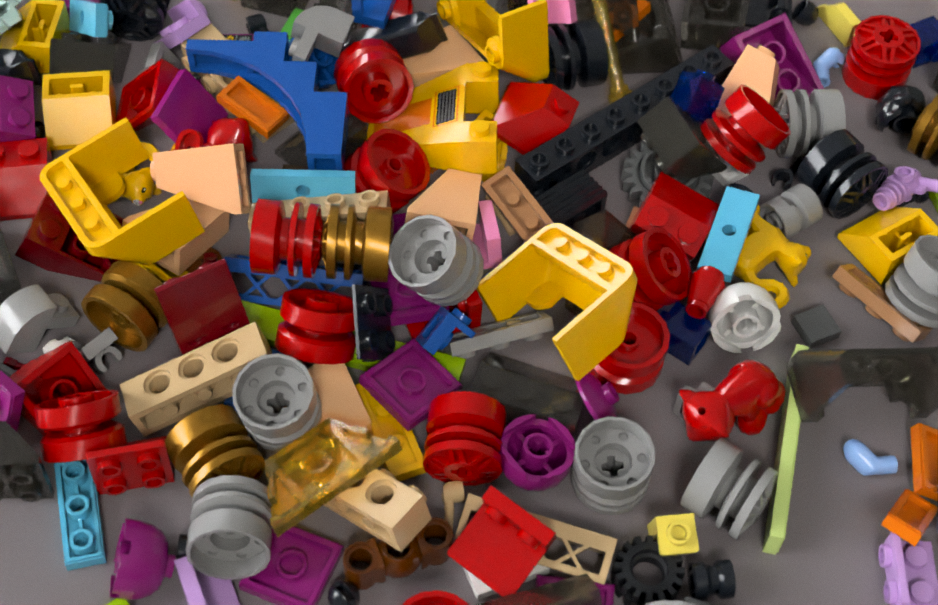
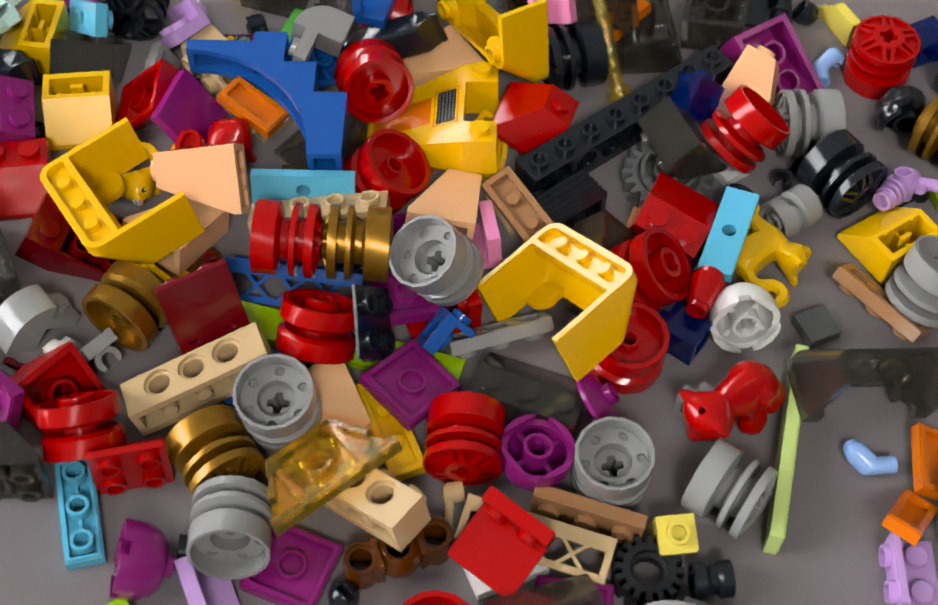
(588, 514): none -> medium nougat plate

